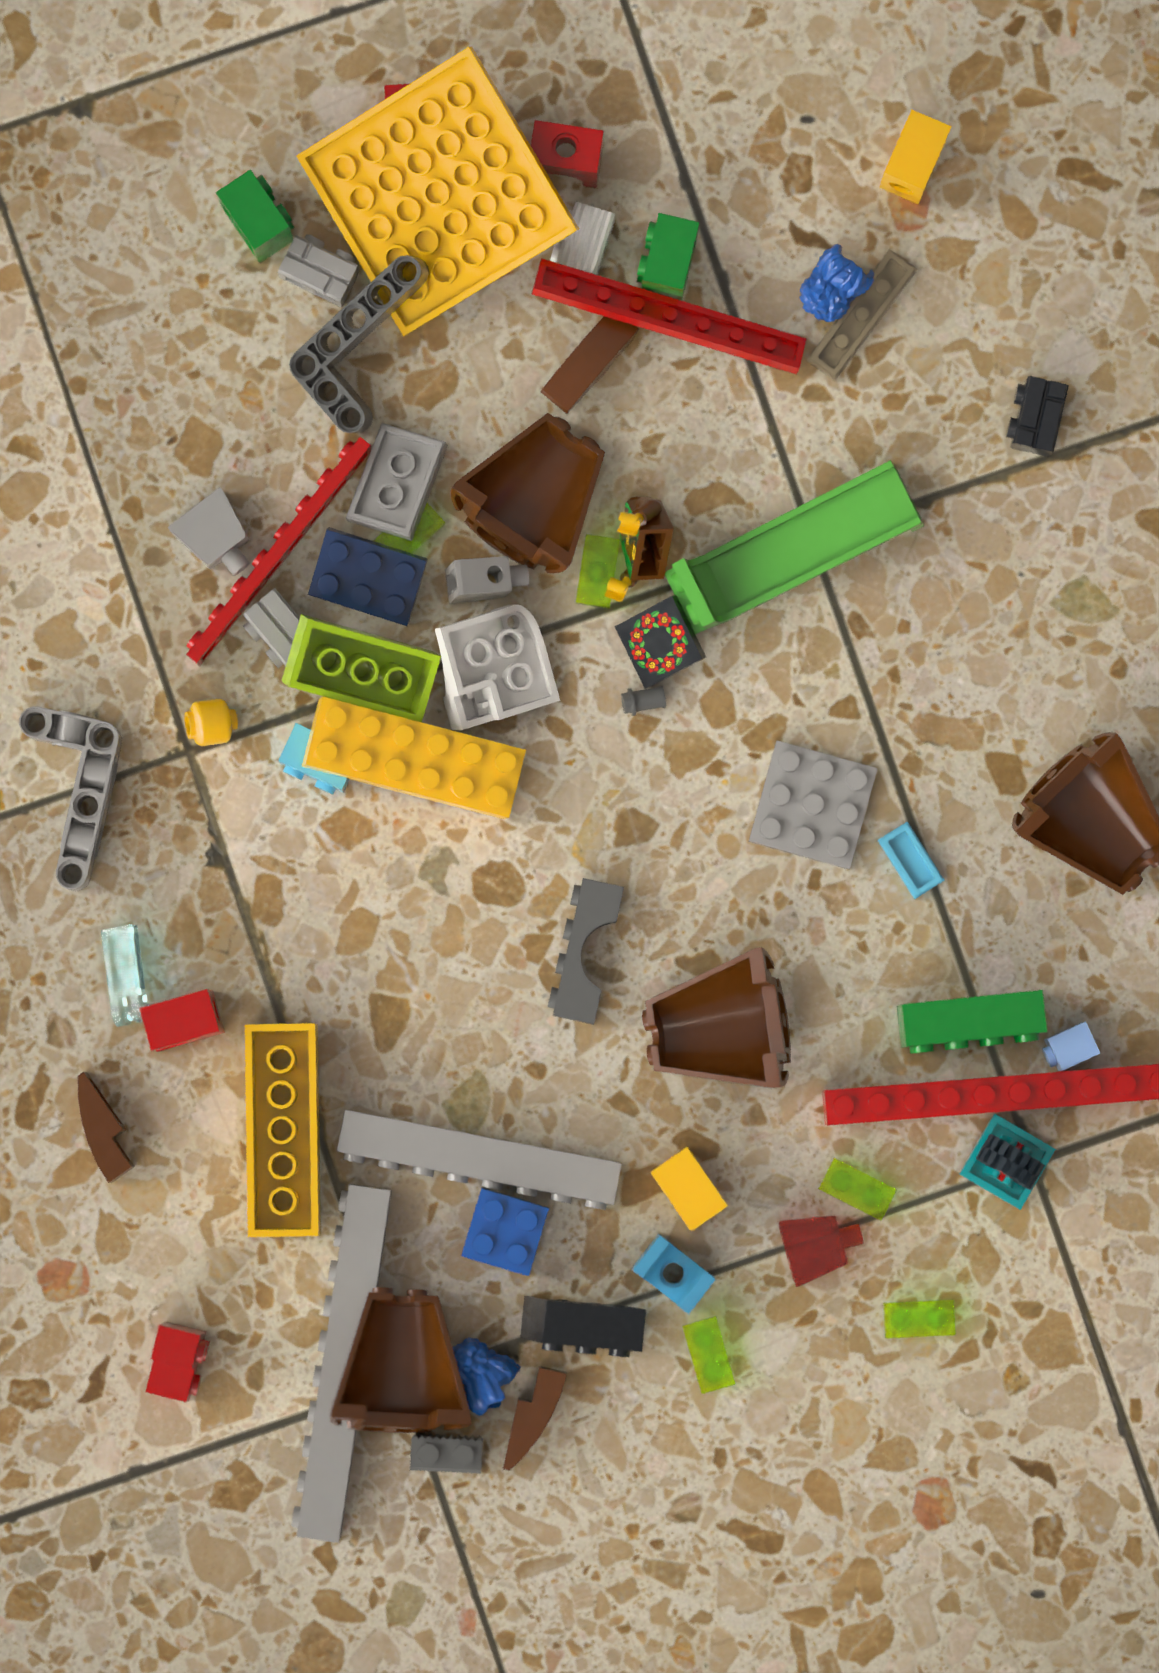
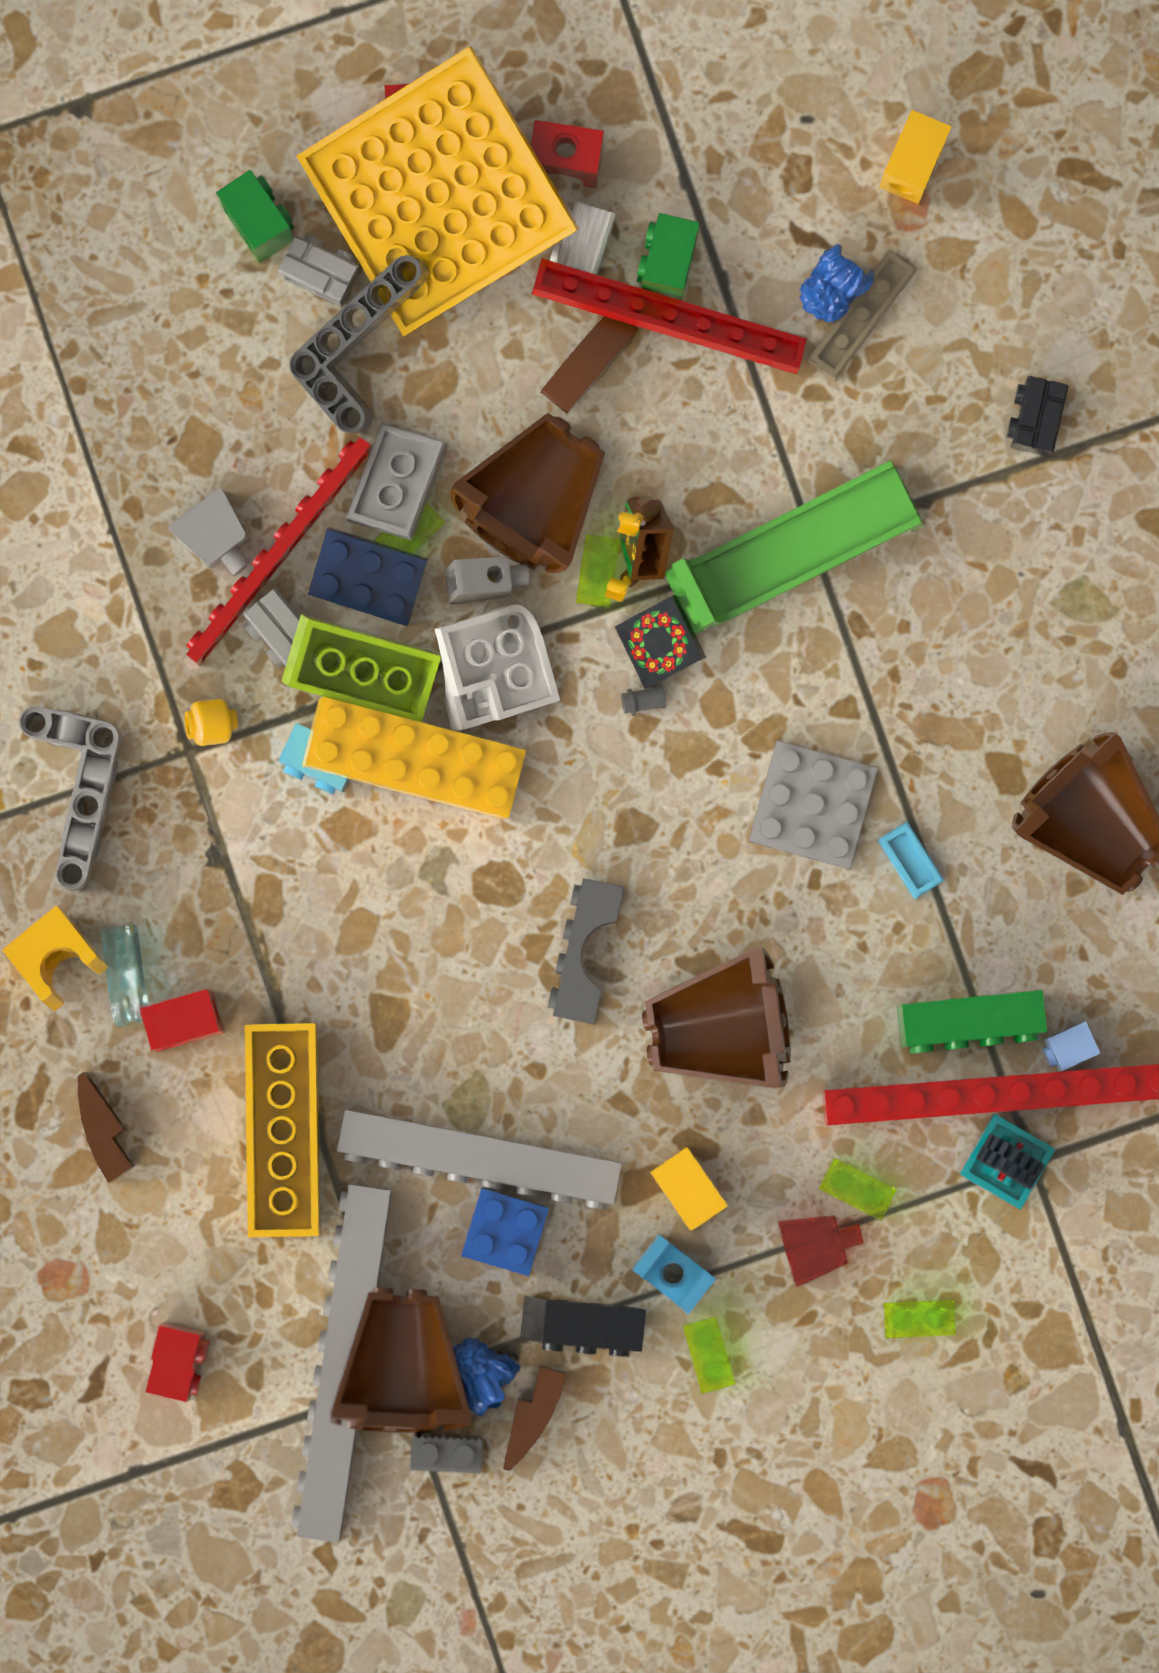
(44, 947): none -> yellow piece

